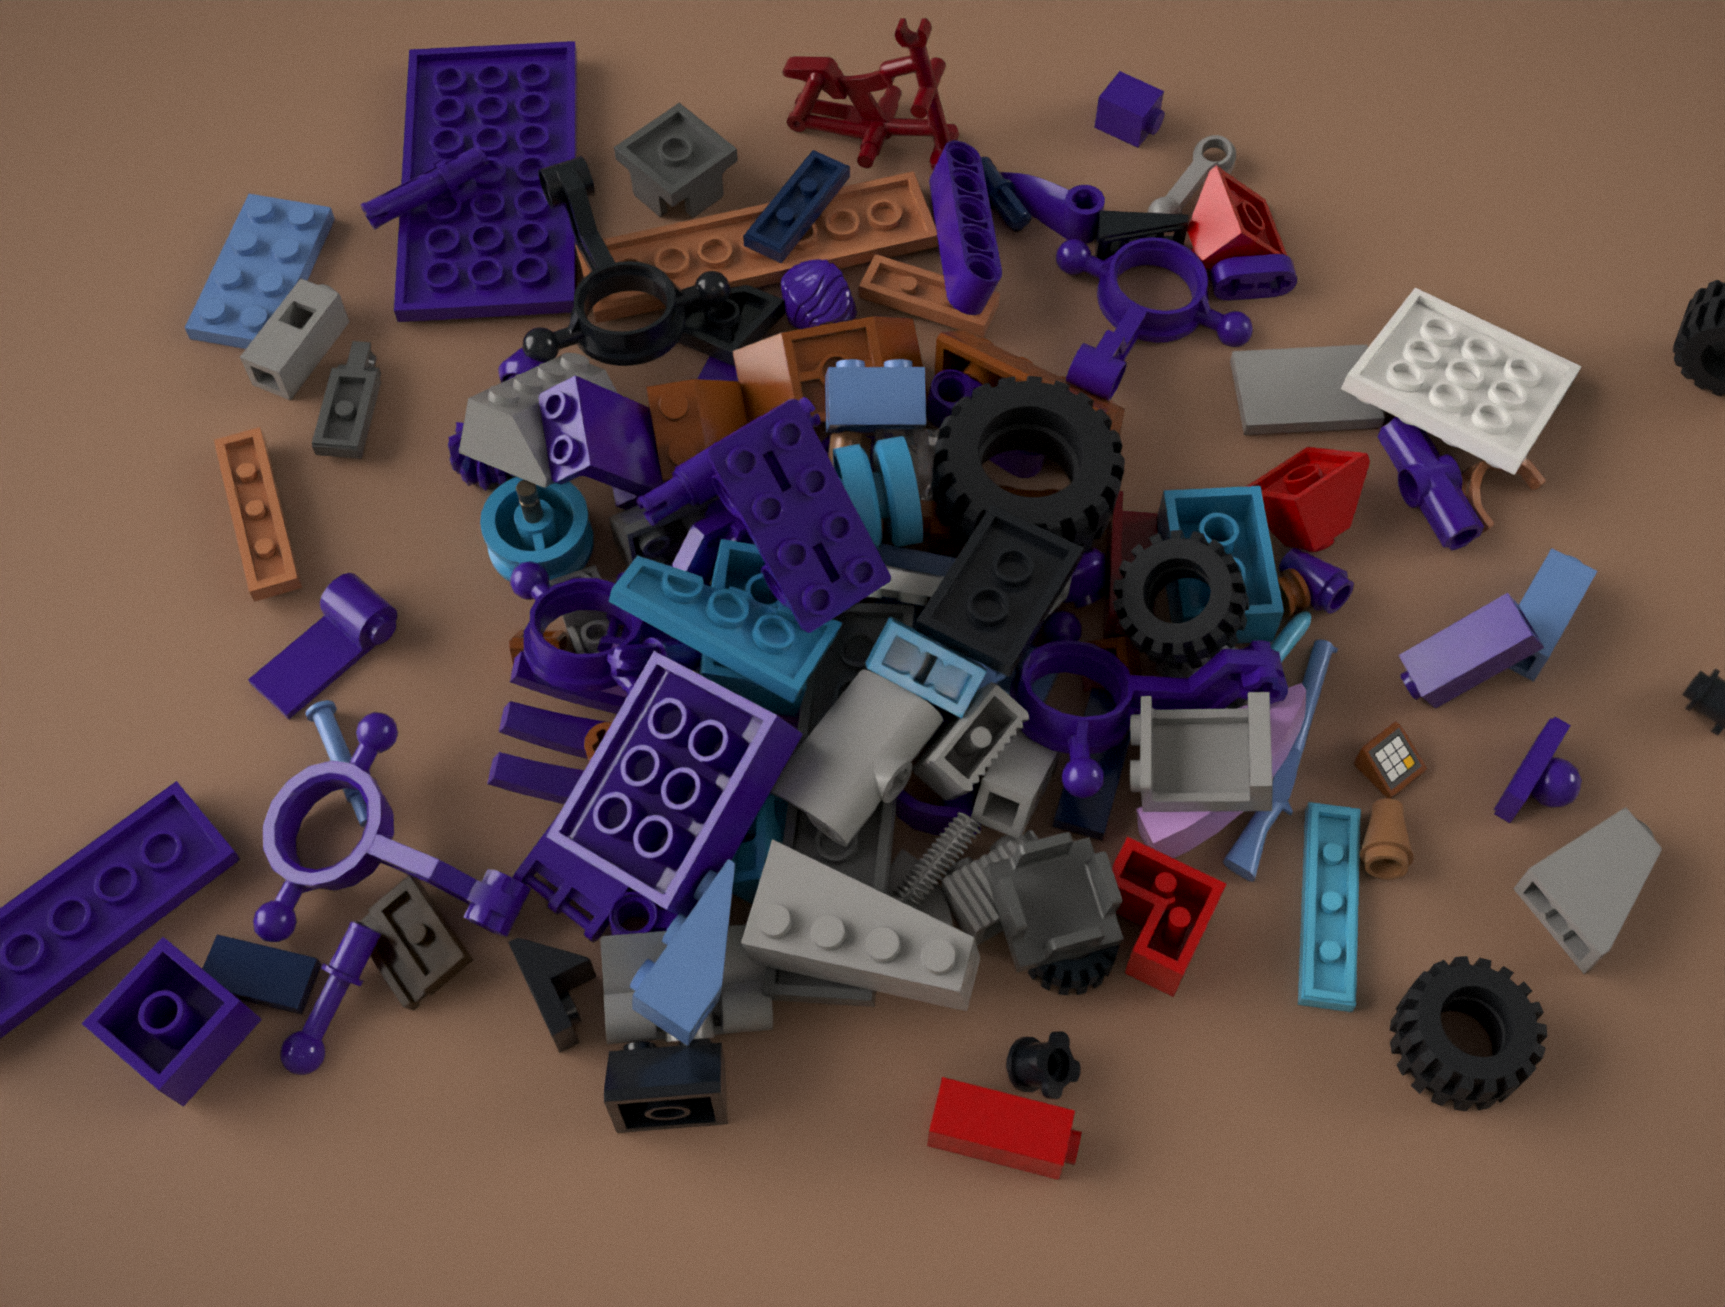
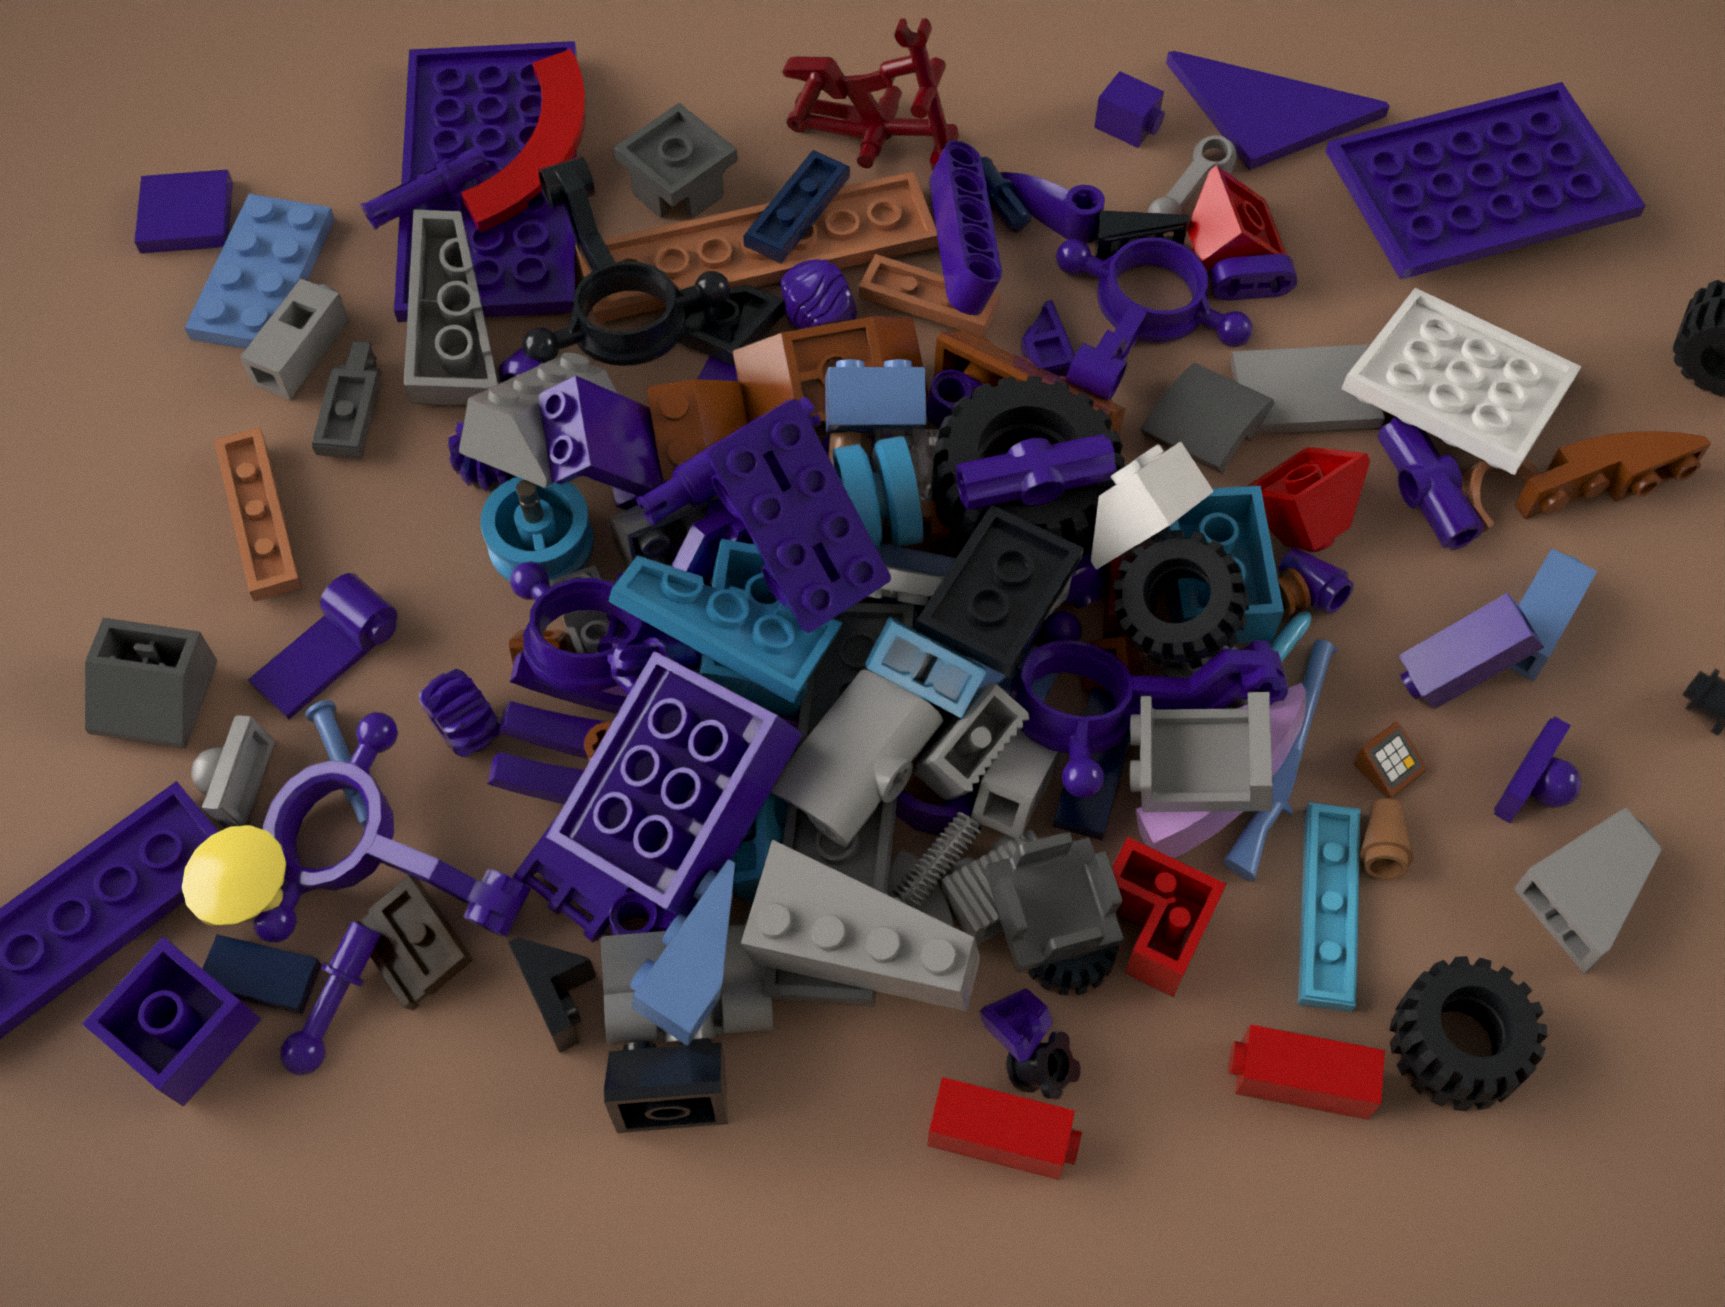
(146, 682): none -> dark grey slope
(183, 211): none -> dark purple tile
(233, 772): none -> light grey tile
(234, 876): none -> light yellow dish
(446, 326): none -> light grey wedge
(459, 712): none -> dark purple gear
(551, 143): none -> red tile
(1018, 1022): none -> dark purple tile
(1035, 471): none -> dark purple piece
(1048, 343): none -> dark purple tile
(1145, 500): none -> white slope
(1207, 416): none -> dark grey slope
(1267, 112): none -> dark purple tile
(1308, 1071): none -> red brick
(1483, 180): none -> dark purple piece
(1612, 462): none -> dark orange slope

